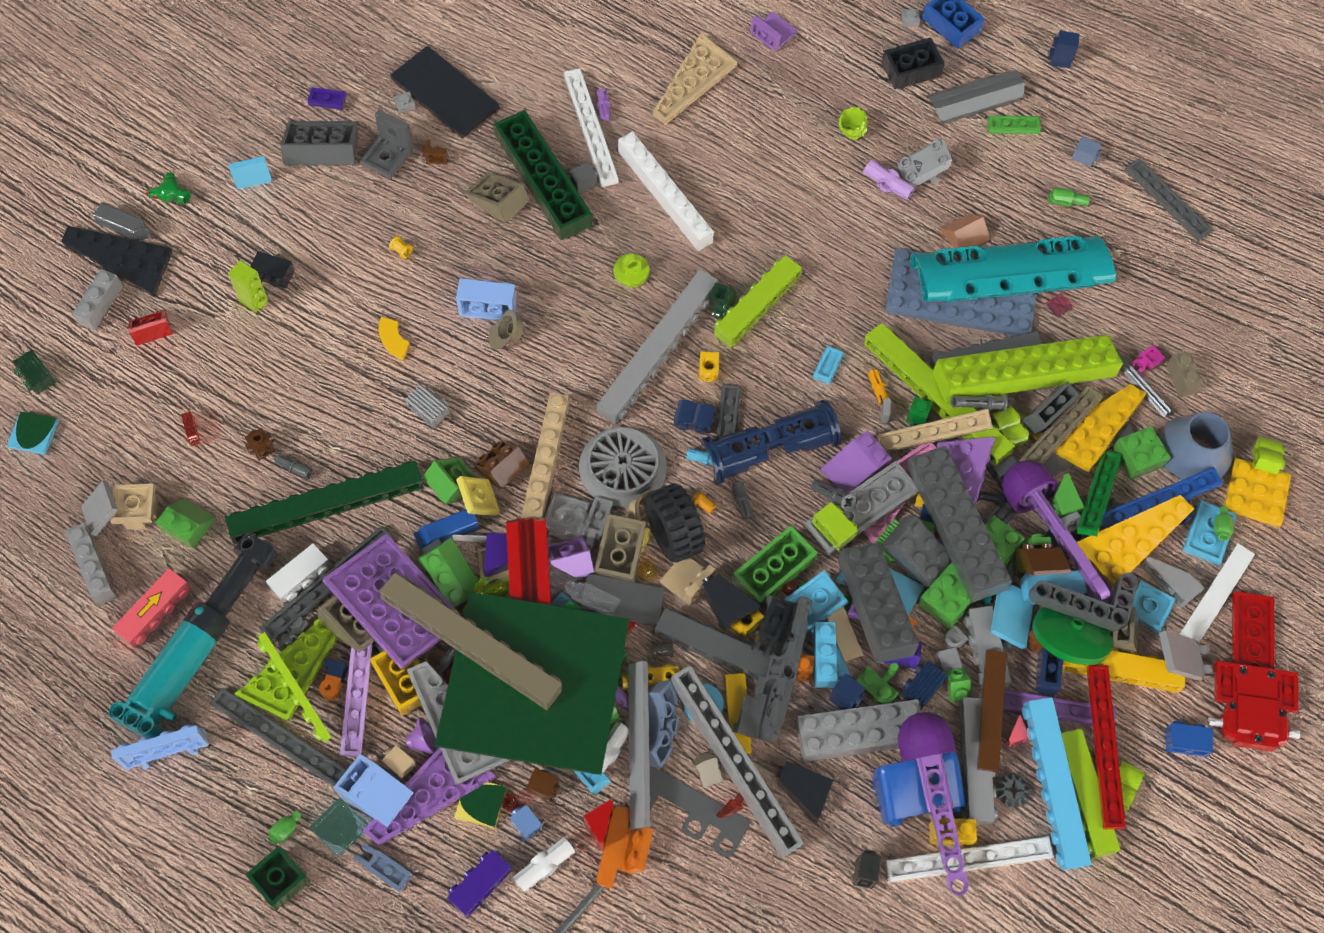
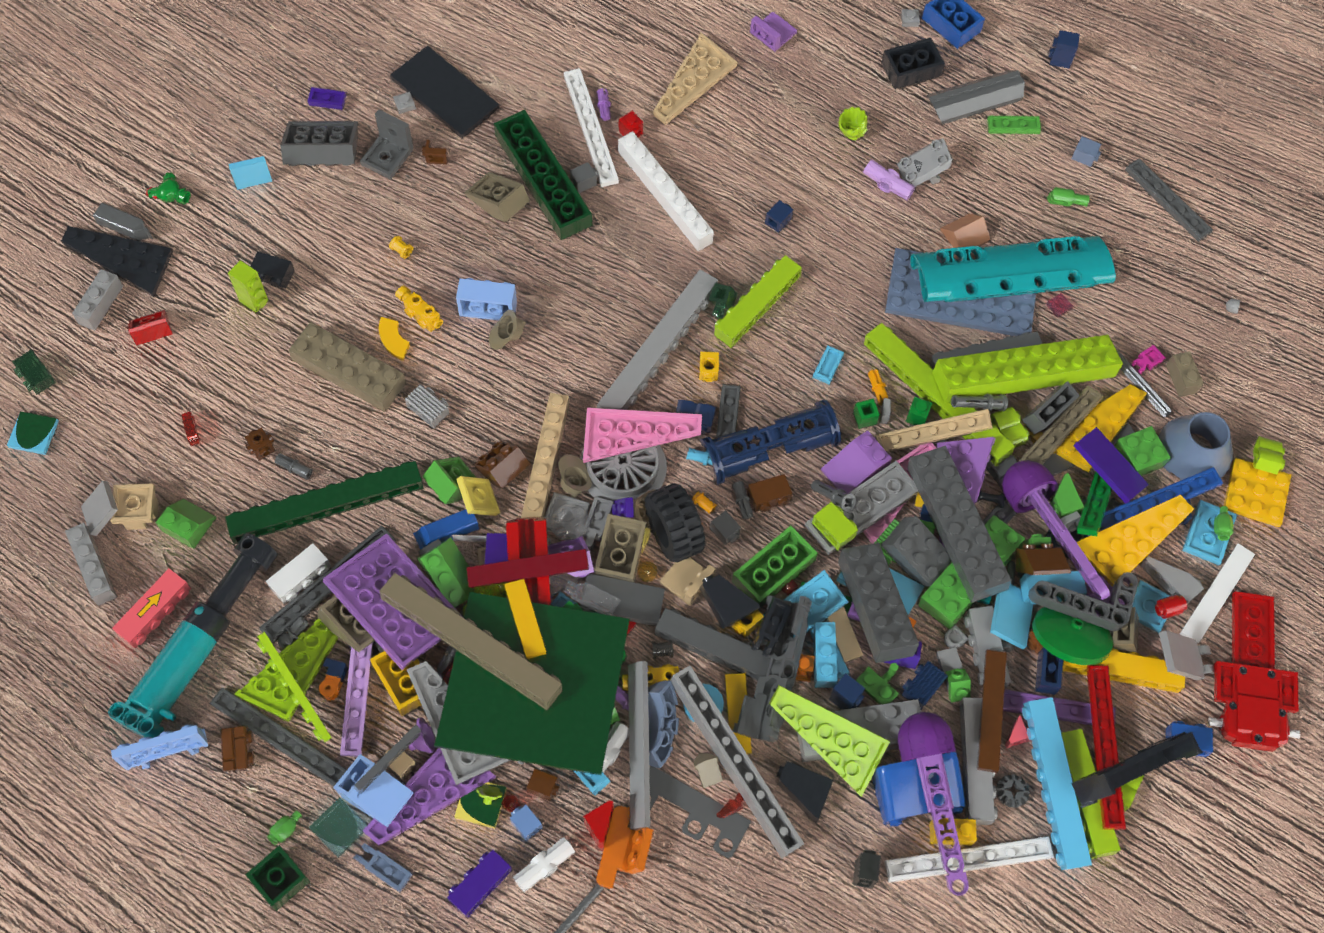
(236, 748): none -> reddish brown brick
(347, 366): none -> dark tan brick
(388, 759): none -> dark grey tile
(419, 309): none -> yellow brick
(489, 793): none -> lime plant
(525, 619): none -> yellow tile
(527, 568): none -> dark red tile
(574, 475): none -> dark tan piece
(623, 431): none -> bright pink wing
(623, 508): none -> dark purple plate
(630, 123): none -> red brick
(631, 270): lime tile -> none
(725, 528): none -> dark grey brick
(769, 493): none -> reddish brown brick
(779, 216): none -> dark blue brick
(840, 742): none -> lime wing
(866, 413): none -> green brick
(1103, 782): none -> black piece
(1111, 465): none -> dark purple tile
(1171, 606): none -> red brick
(1233, 305): none -> light grey hinge

